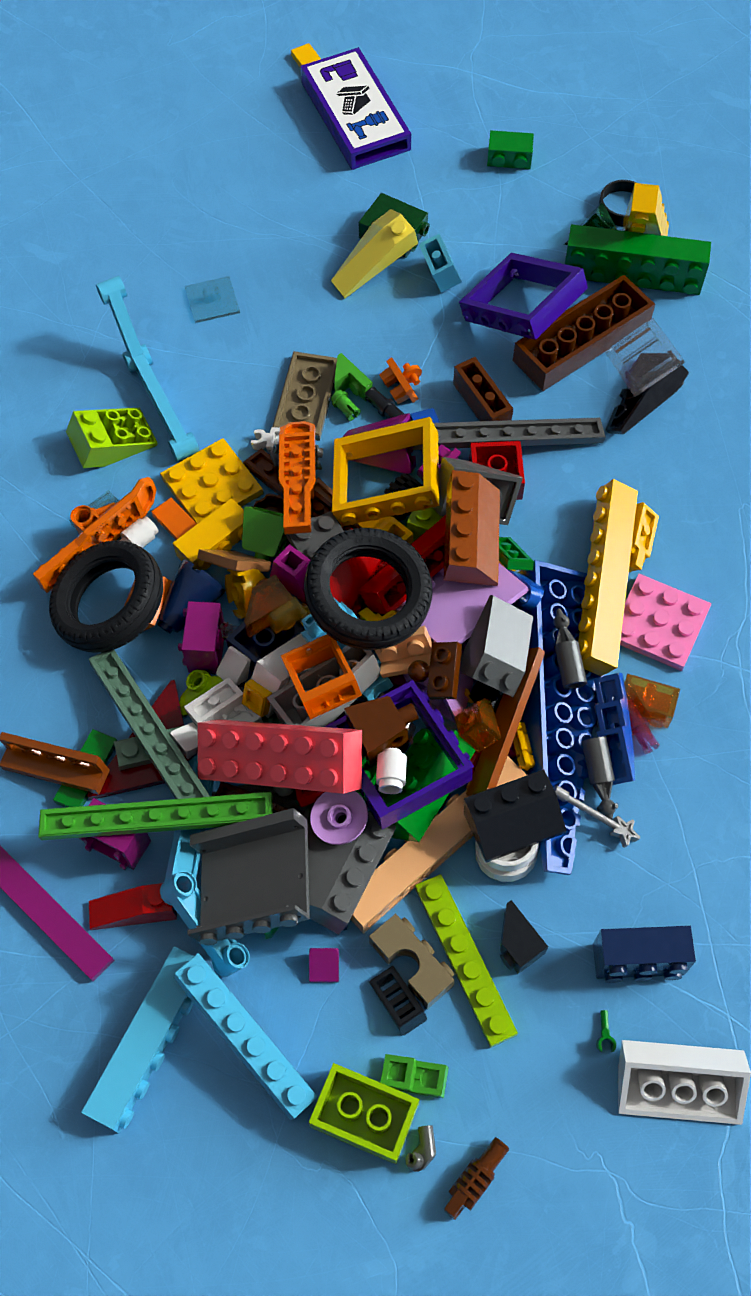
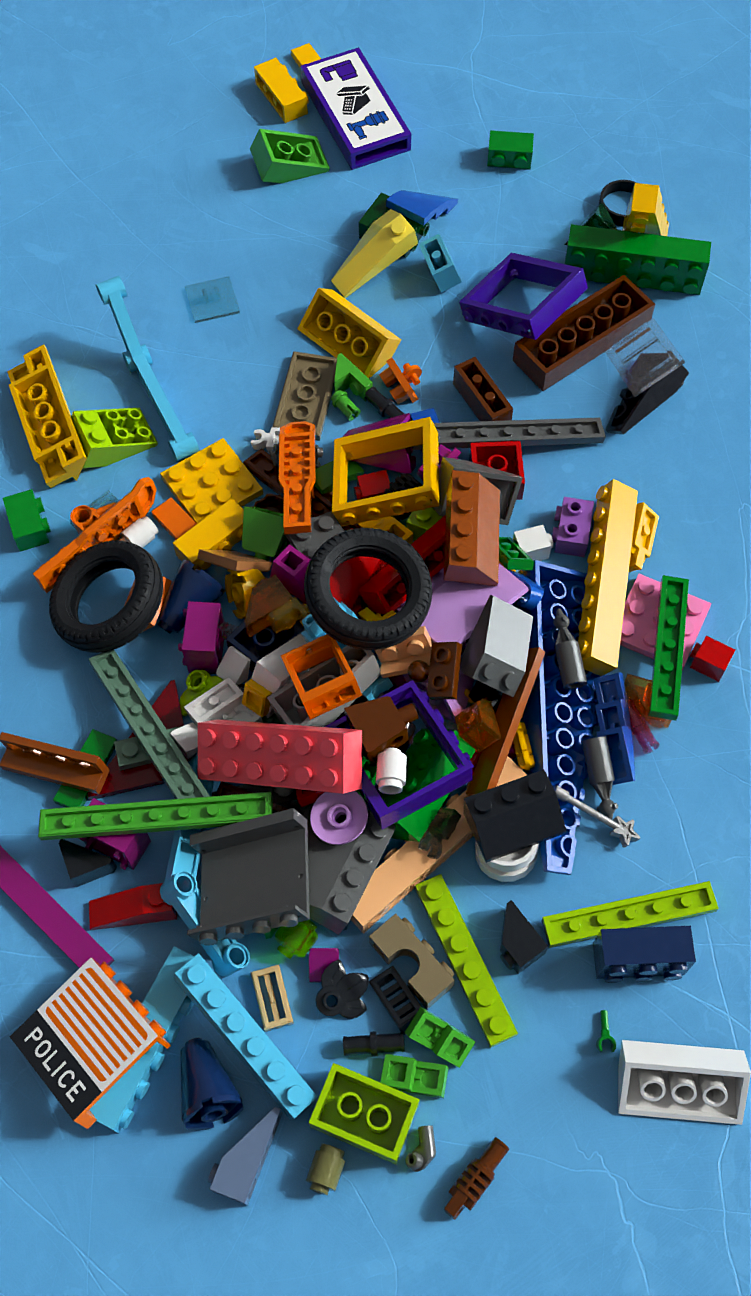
(26, 520): none -> green brick
(46, 418): none -> yellow slope
(84, 864): none -> black slope
(87, 1038): none -> panel
(205, 1087): none -> dark blue cone
(242, 1164): none -> sand blue slope
(277, 1023): none -> tan tile
(281, 90): none -> yellow brick
(287, 156): none -> bright green slope
(296, 939): none -> clear neon green head
(324, 475): none -> bright green slope
(326, 1169): none -> olive brick
(346, 990): none -> black plate
(348, 330): none -> yellow slope
(371, 485): none -> red brick
(373, 1044): none -> black pin
(420, 206): none -> blue slope
(440, 828): none -> clear smoke plate
(440, 1037): none -> bright green slope
(534, 542): none -> white brick
(573, 527): none -> medium lavender brick
(630, 913): none -> lime plate
(669, 648): none -> green plate
(711, 658): none -> red brick

